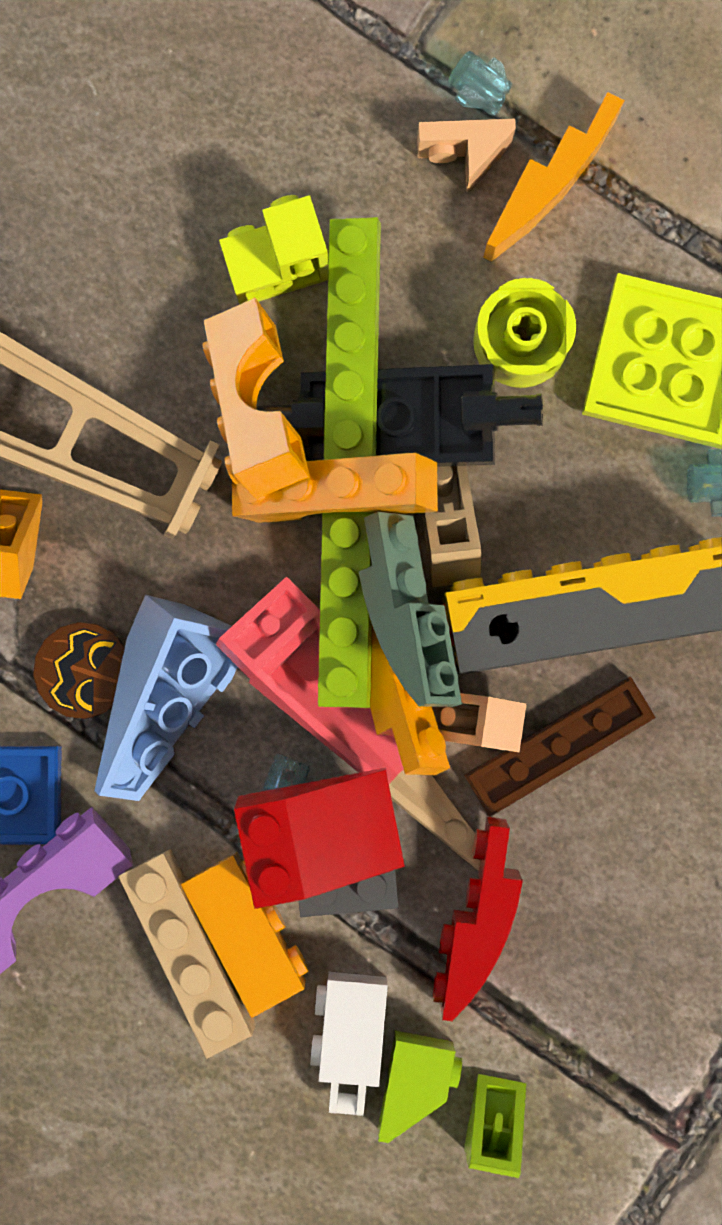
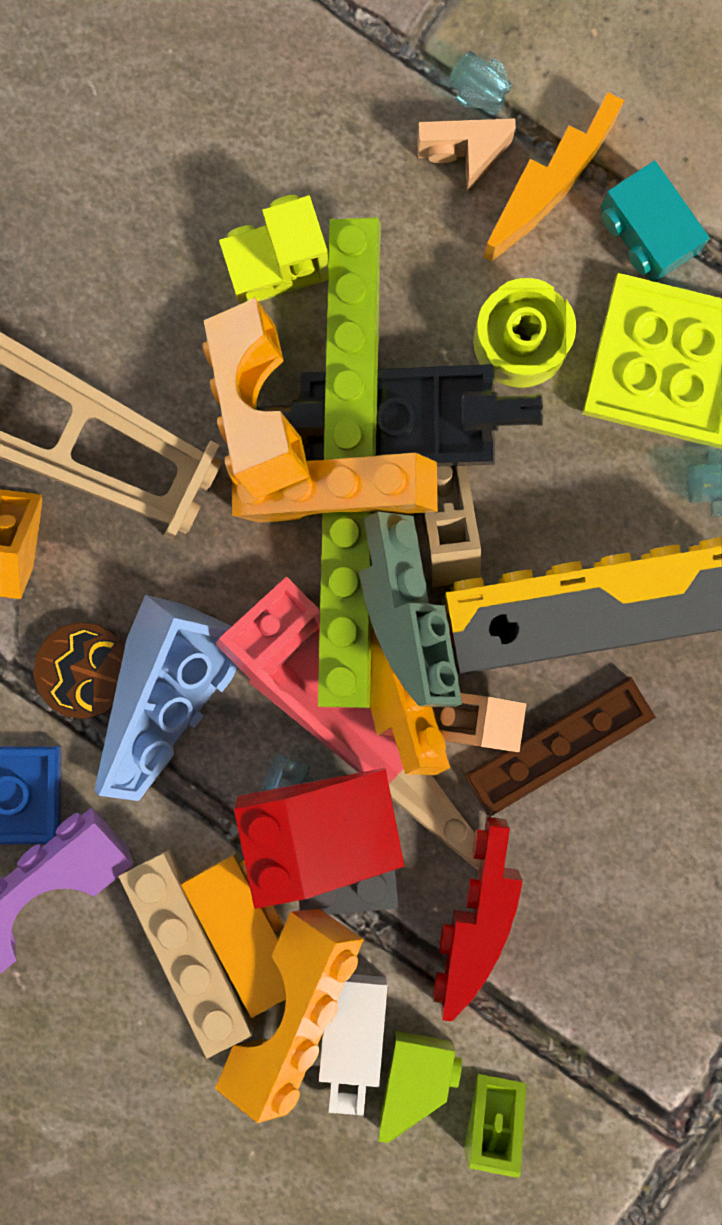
(314, 961): none -> light orange arch
(653, 222): none -> teal brick

